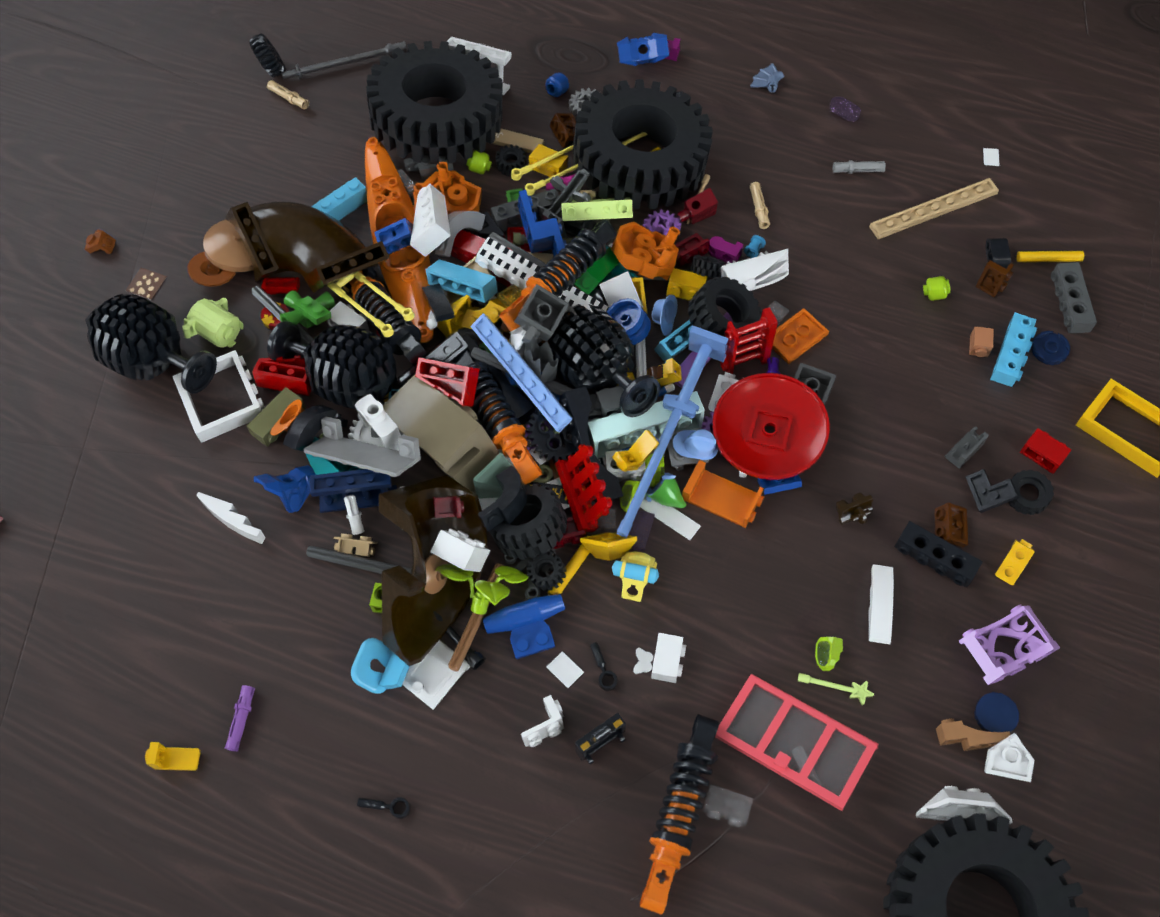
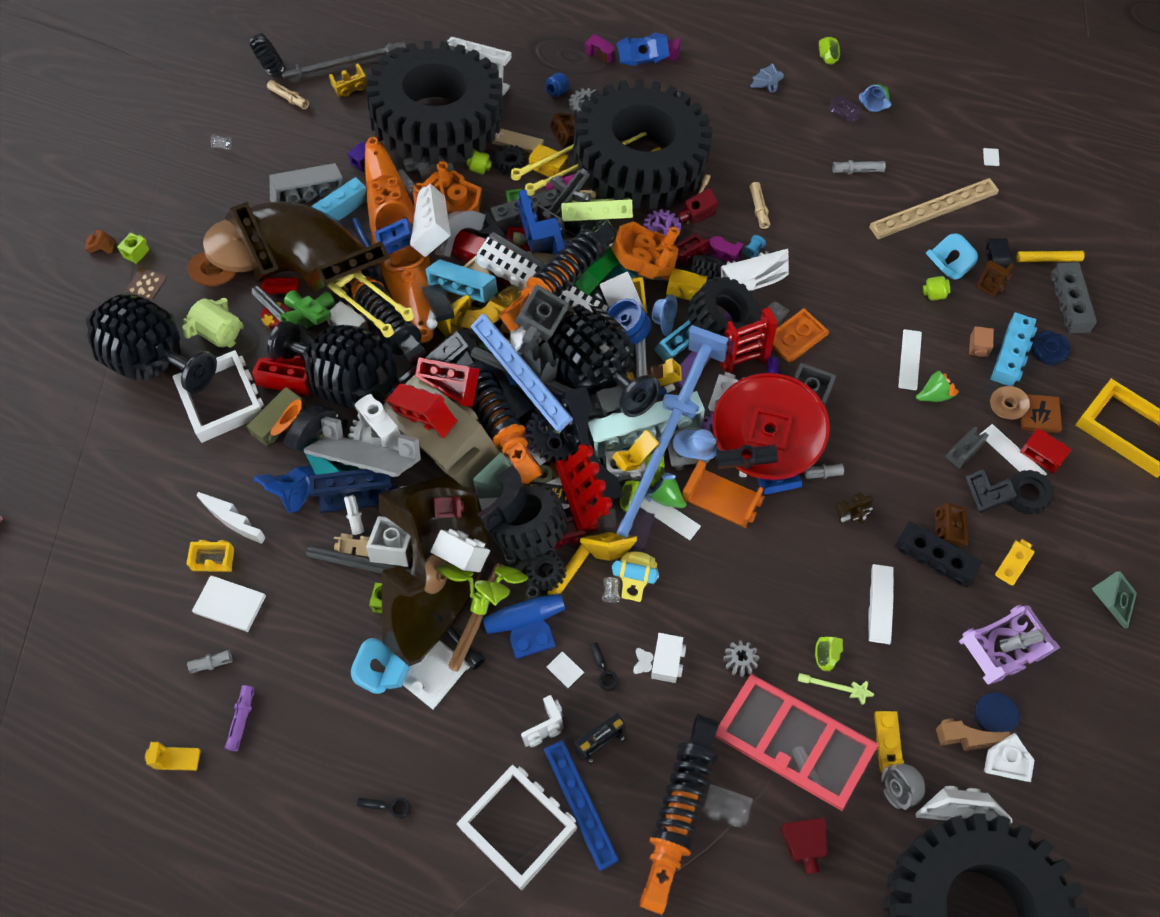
(133, 247): none -> lime brick
(209, 661): none -> light grey pin
(210, 556): none -> yellow window
(221, 142): none -> clear bush
(229, 603): none -> white tile
(304, 183): none -> light grey wedge
(349, 84): none -> yellow window
(357, 156): none -> dark purple brick
(360, 231): none -> blue bar
(389, 544): none -> white brick
(422, 407): none -> red wedge
(551, 804): none -> white window
(581, 806): none -> blue tile
(600, 48): none -> magenta leg
(611, 590): none -> clear bush
(748, 662): none -> light grey gear
(758, 455): none -> black piece
(806, 842): none -> dark red torso
(824, 471): none -> light grey axle
(829, 50): none -> lime rock
(875, 98): none -> medium blue hat
(888, 738): none -> yellow plate
(903, 785): none -> light grey cylinder
(910, 359): none -> white sticker
(937, 389): none -> bright green hat
(958, 268): none -> medium azure piece
(1009, 396): none -> medium nougat dish
(1010, 450): none -> white sticker
(1021, 640): none -> light grey axle
(1042, 414): none -> dark orange tile
(1117, 596): none -> sand green slope

